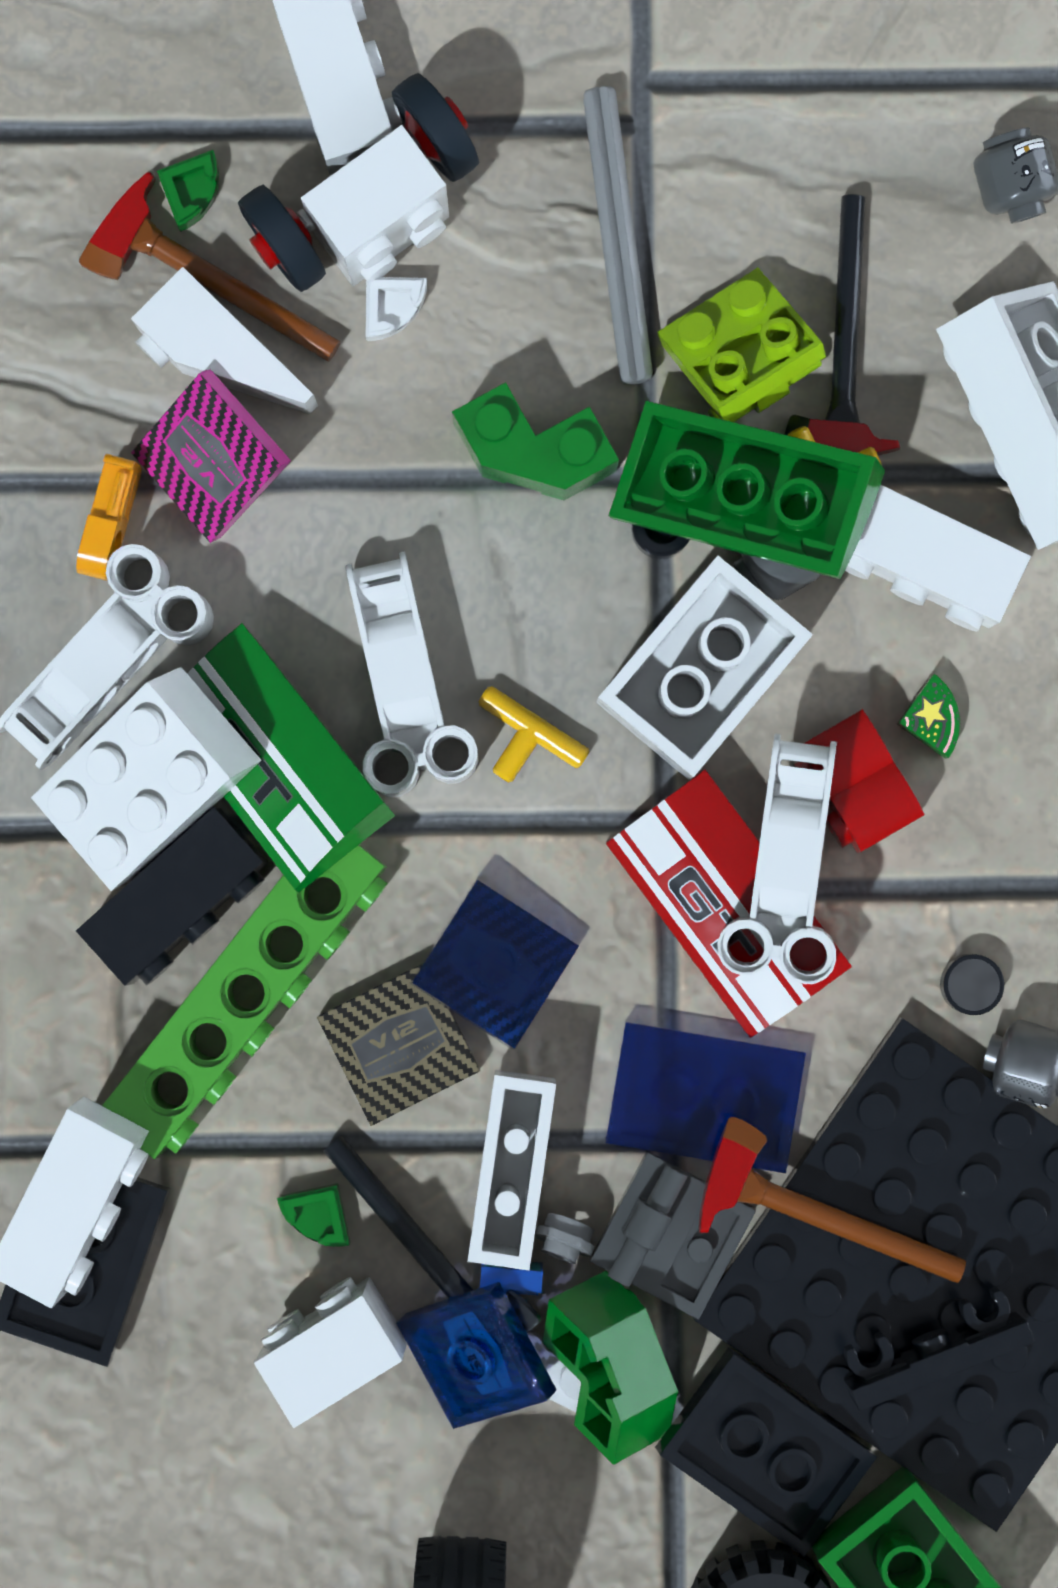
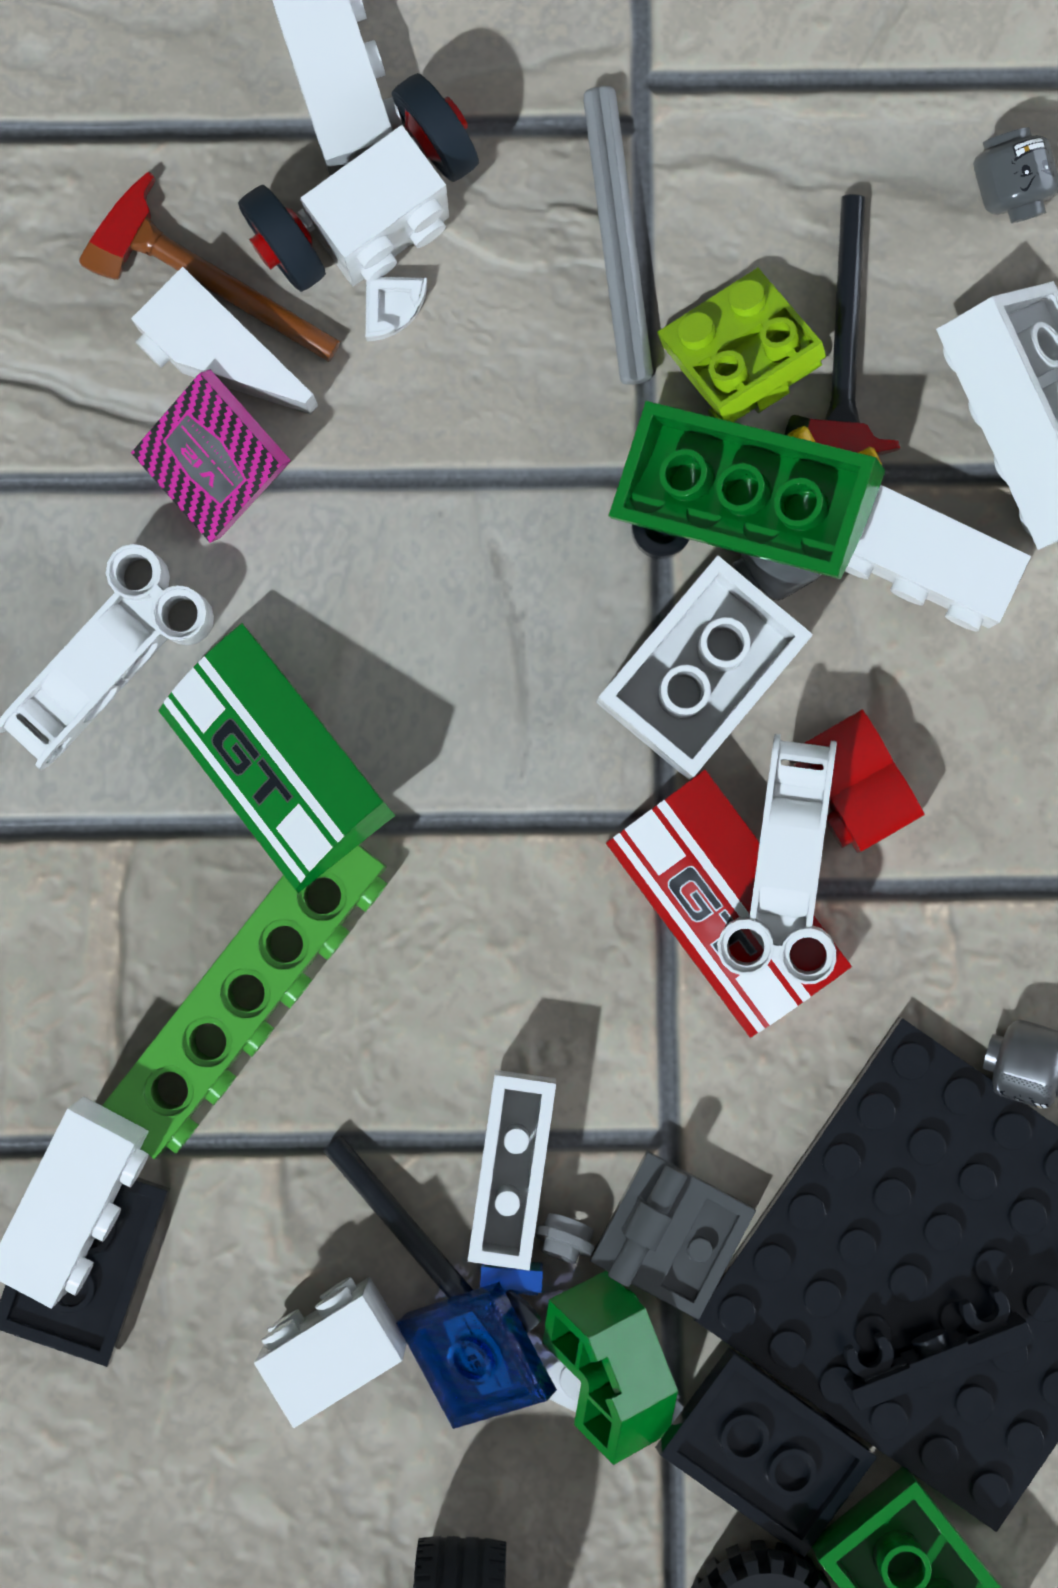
(108, 516): light orange piece -> none
(145, 777): white brick -> none
(174, 899): black brick -> none
(191, 187): green tile -> none
(317, 1214): green tile -> none
(397, 1046): tile -> none
(401, 677): white piece -> none
(494, 964): clear blue tile -> none
(530, 732): yellow piece -> none
(553, 462): green brick -> none
(684, 1085): clear blue tile -> none
(735, 1181): dark orange piece -> none
(933, 717): green tile -> none
(972, 984): flat silver tile -> none

